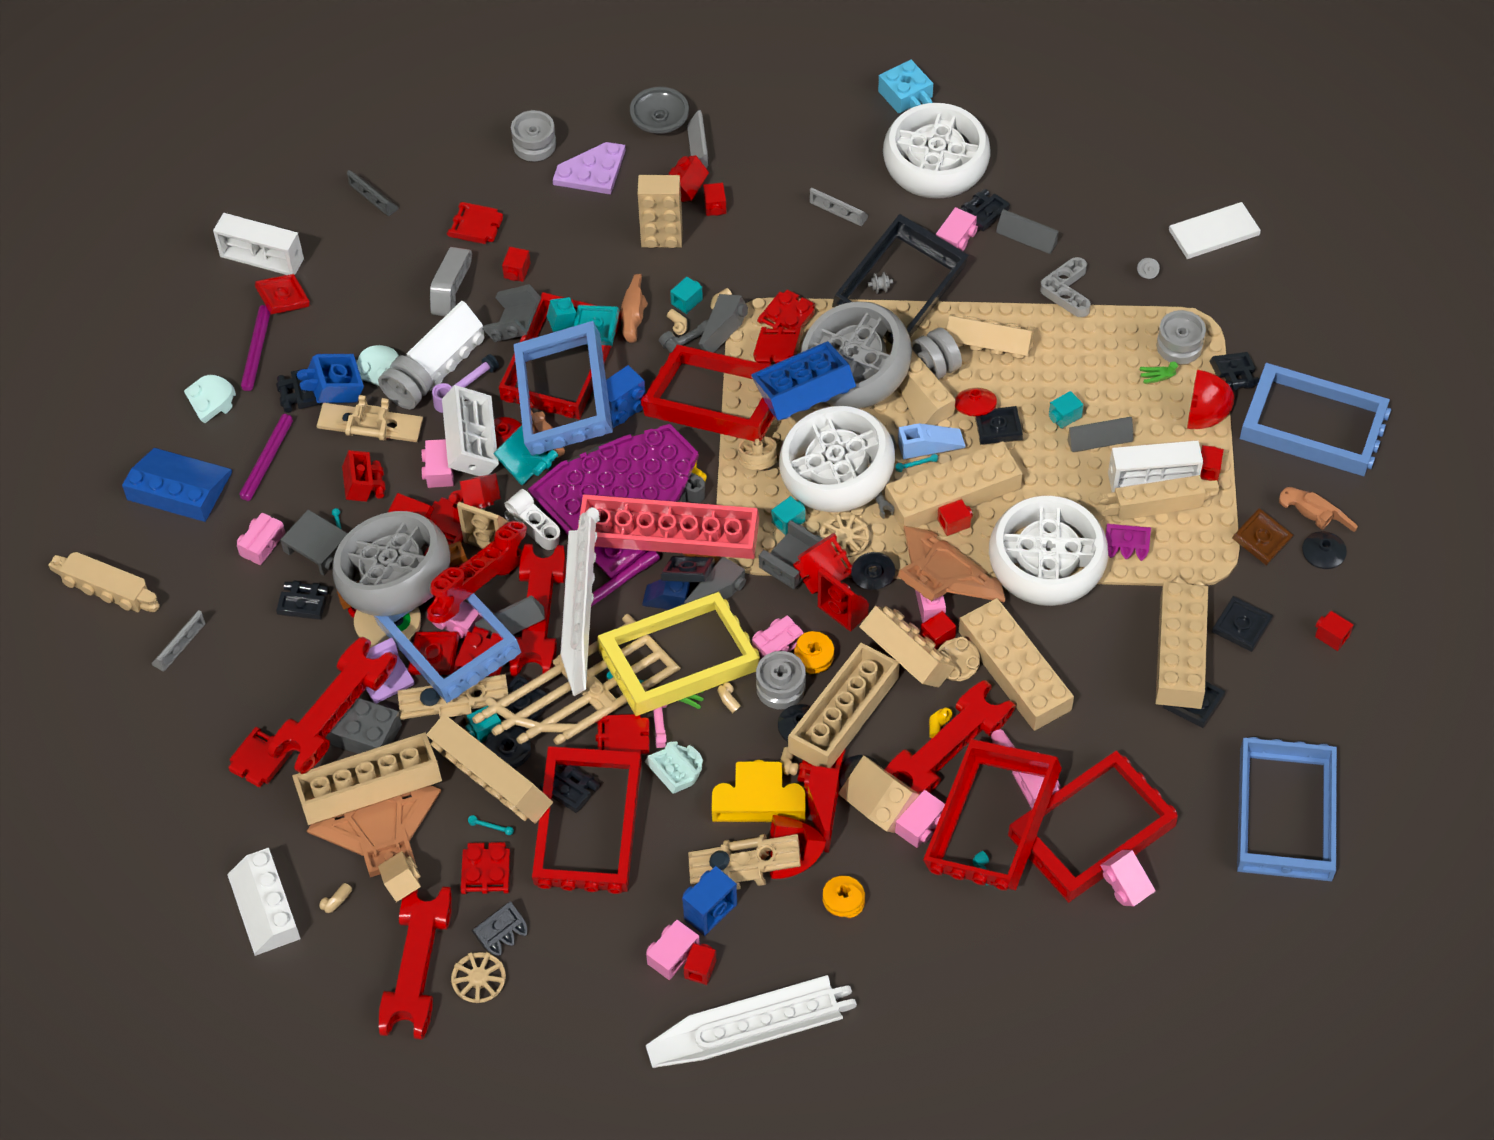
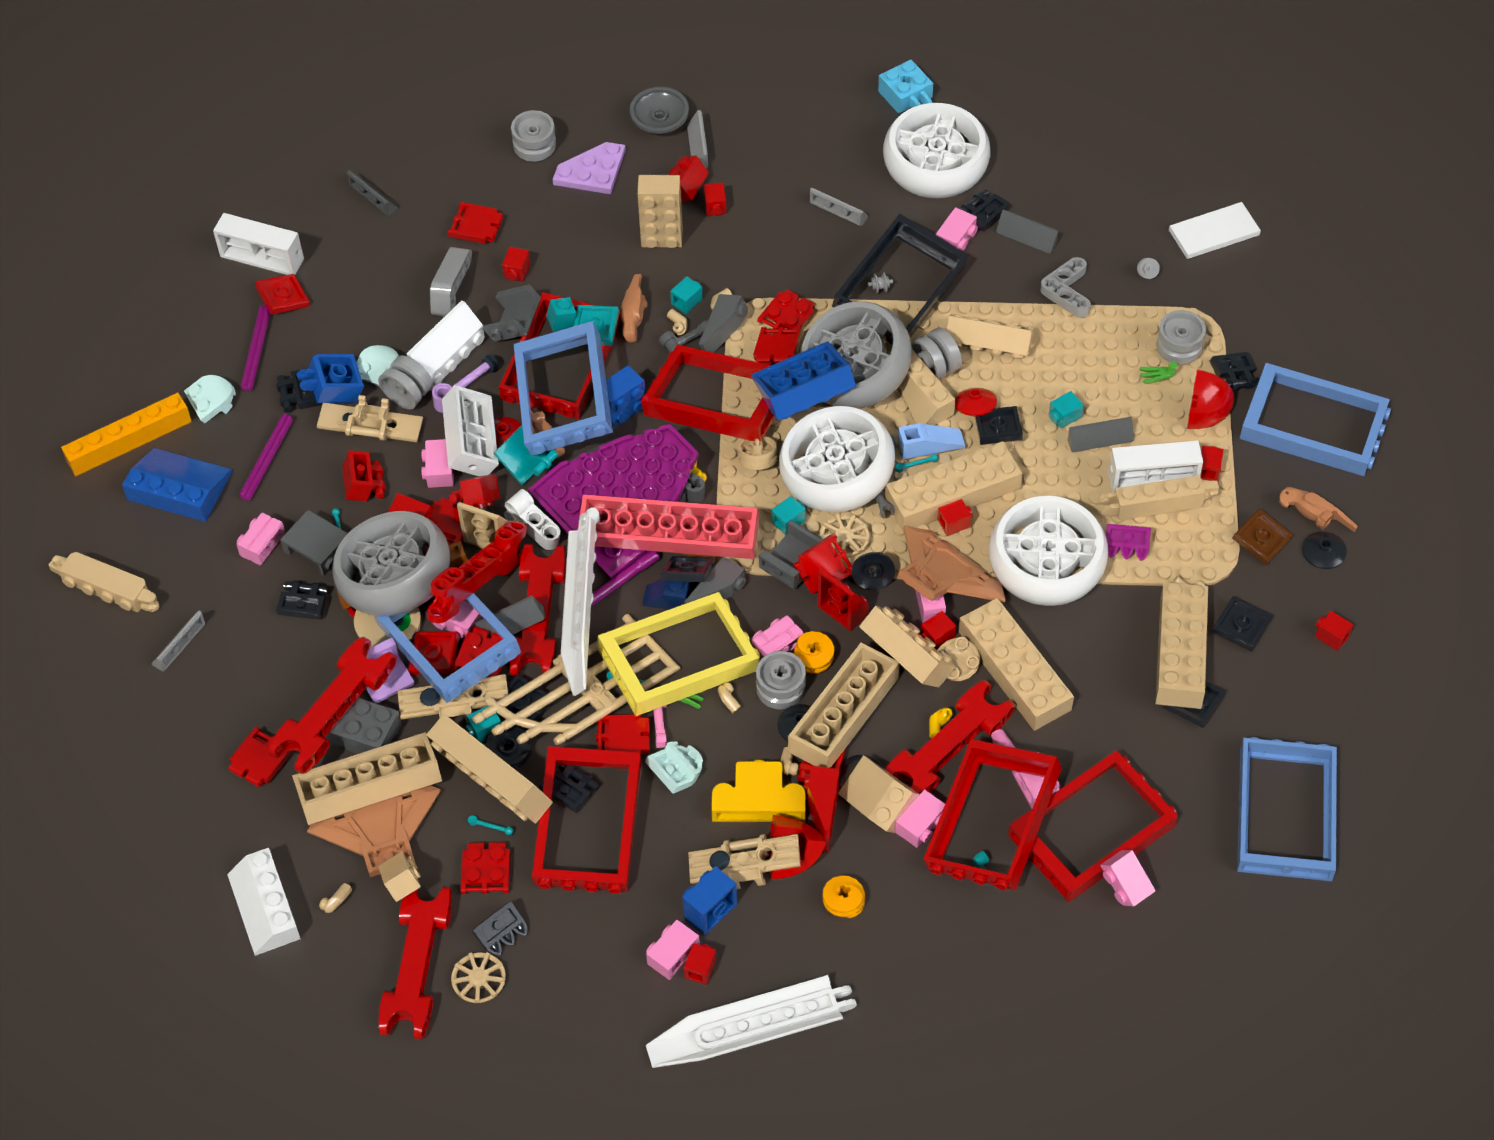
(126, 434): none -> light orange brick

